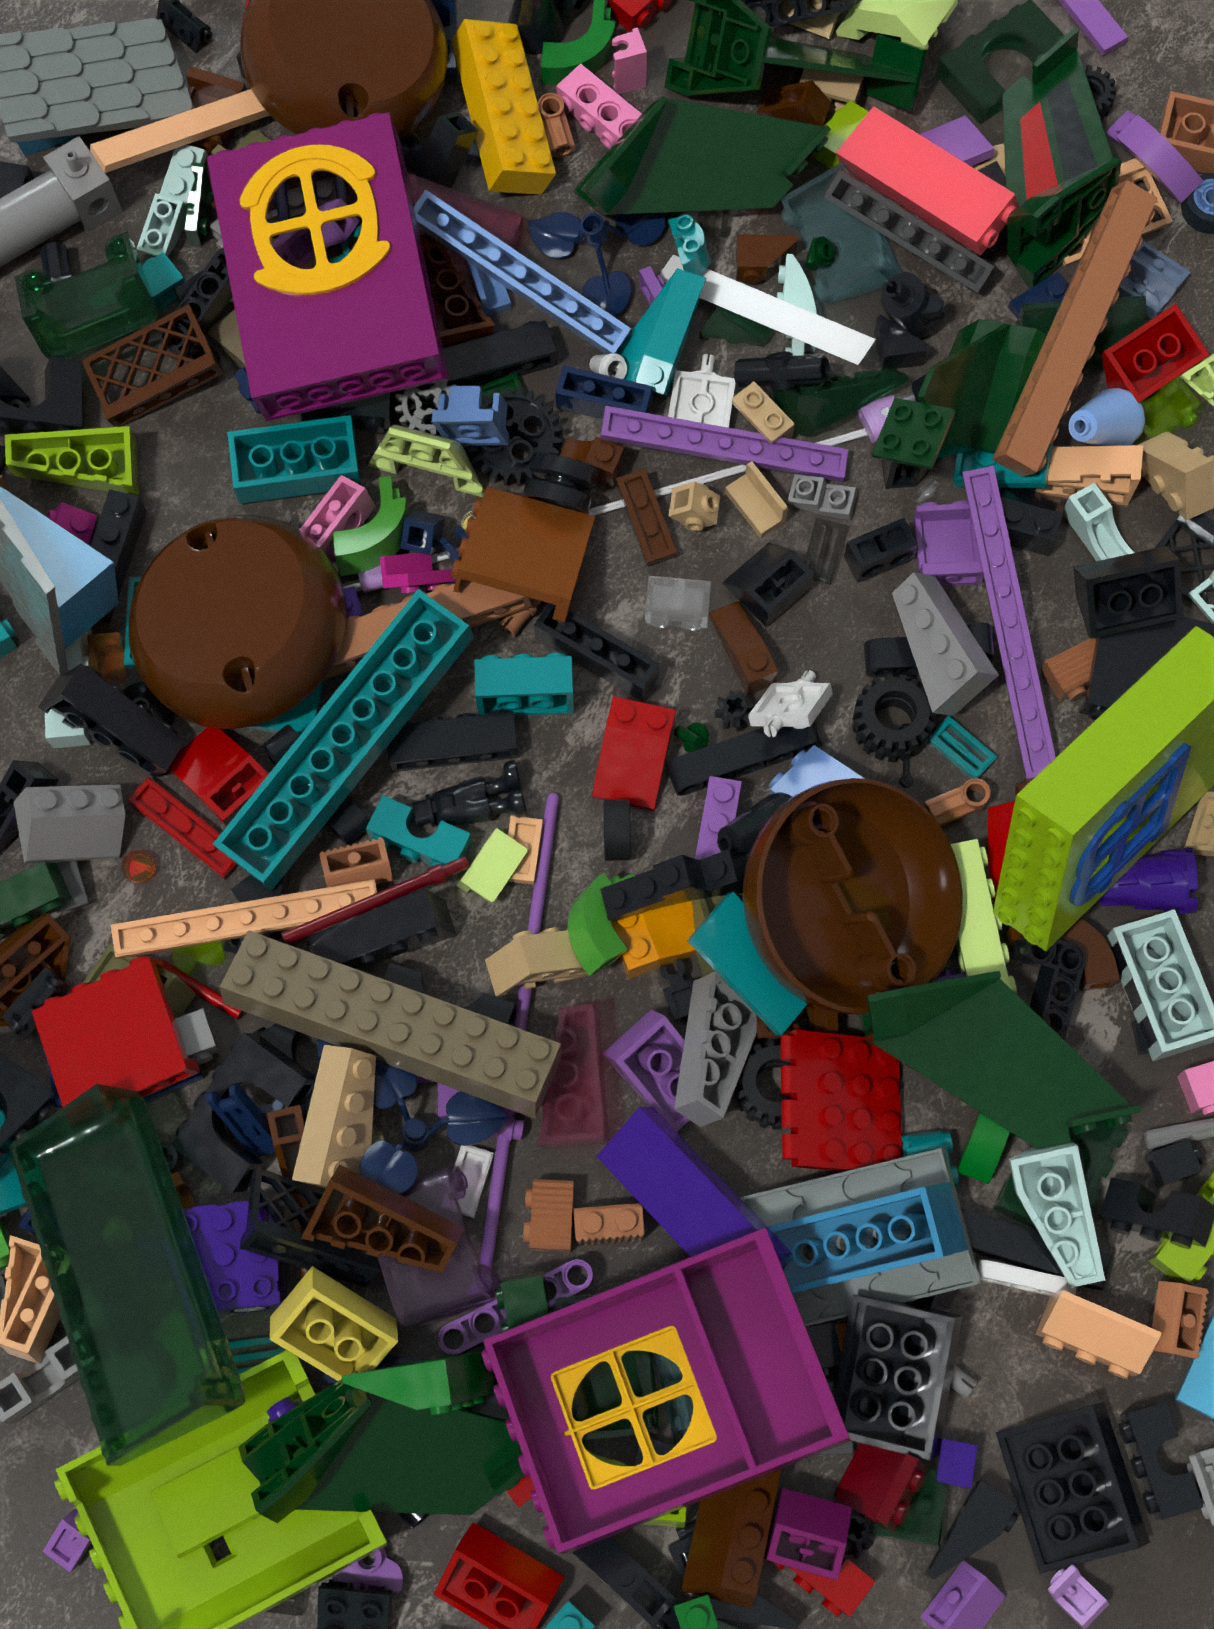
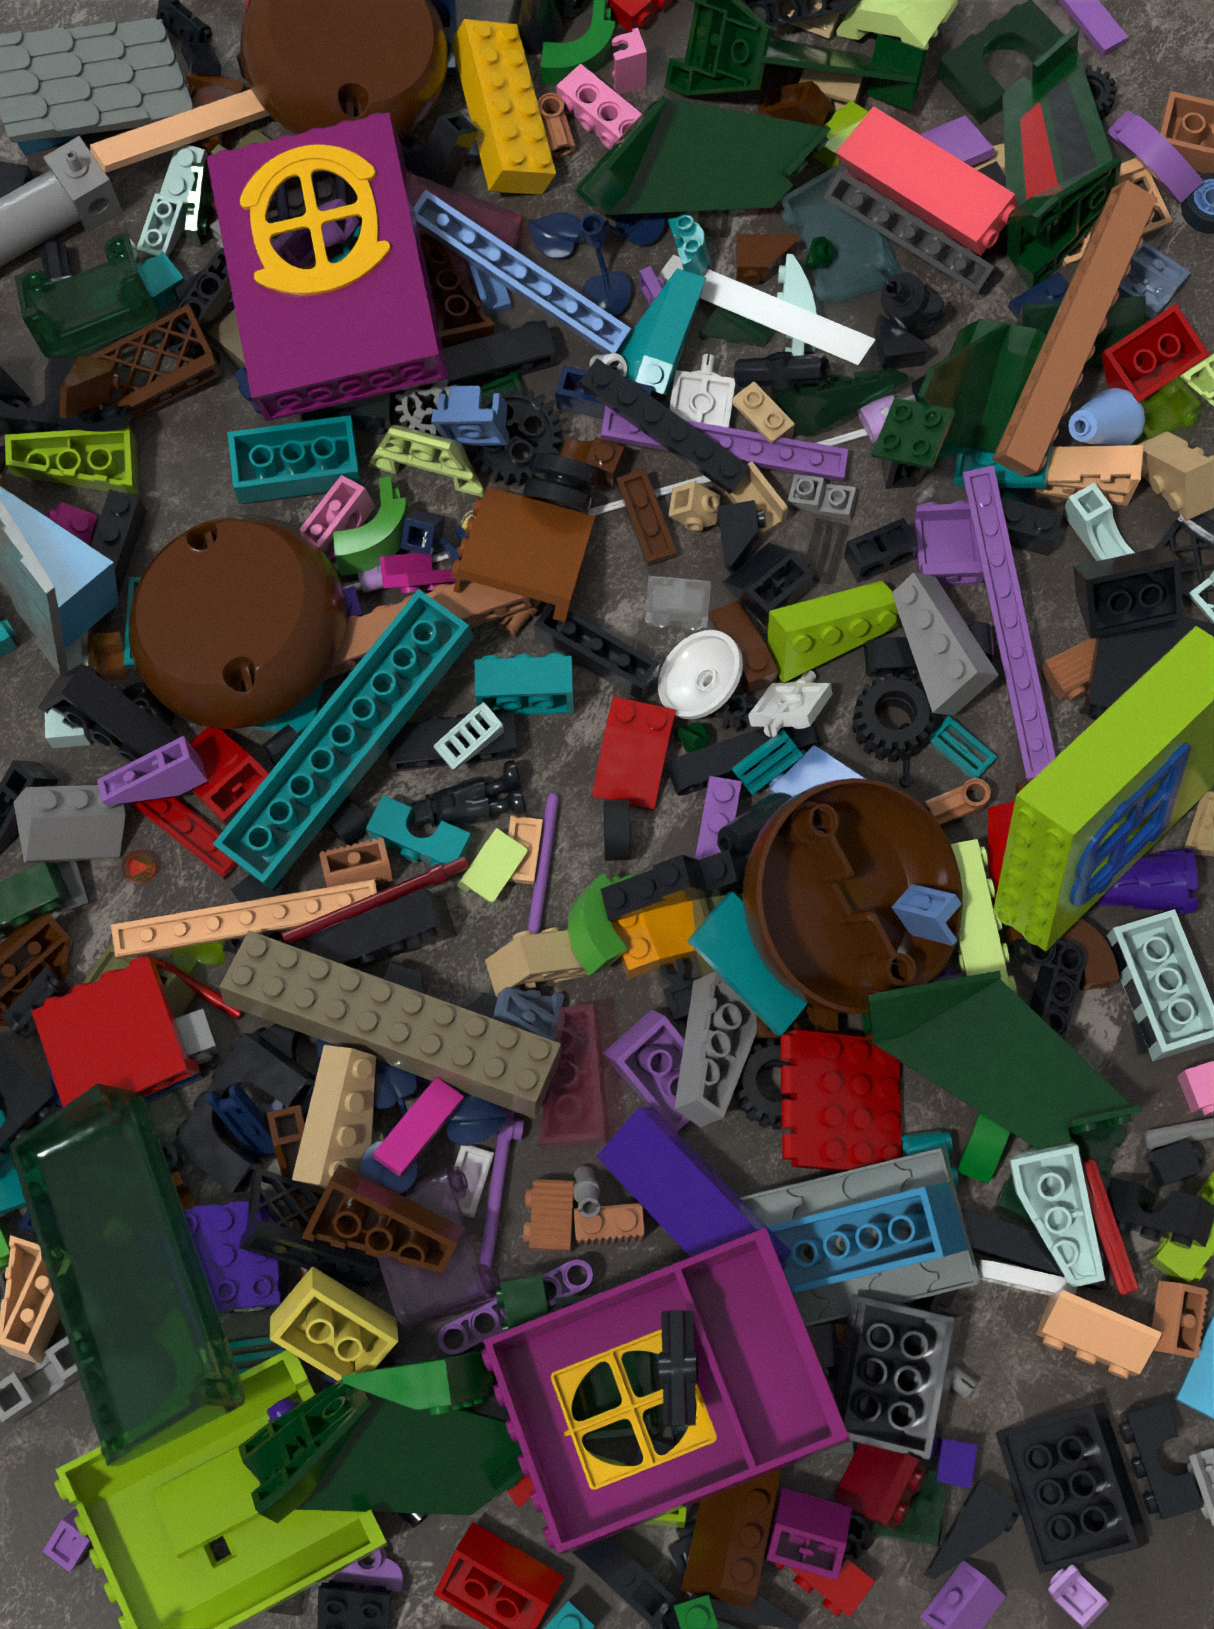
(88, 385): none -> reddish brown slope
(106, 419): none -> black slope
(158, 774): none -> medium lavender slope
(201, 58): none -> black tile
(418, 1127): none -> dark pink tile
(471, 720): none -> light aqua slope
(529, 1011): none -> sand blue wing
(586, 1191): none -> light grey pin
(663, 426): none -> black plate
(678, 1368): none -> black piece
(700, 674): none -> white dish
(740, 531): none -> black slope
(771, 765): none -> teal tile
(828, 626): none -> lime wedge
(926, 913): none -> medium blue panel
(1108, 1230): none -> red axle

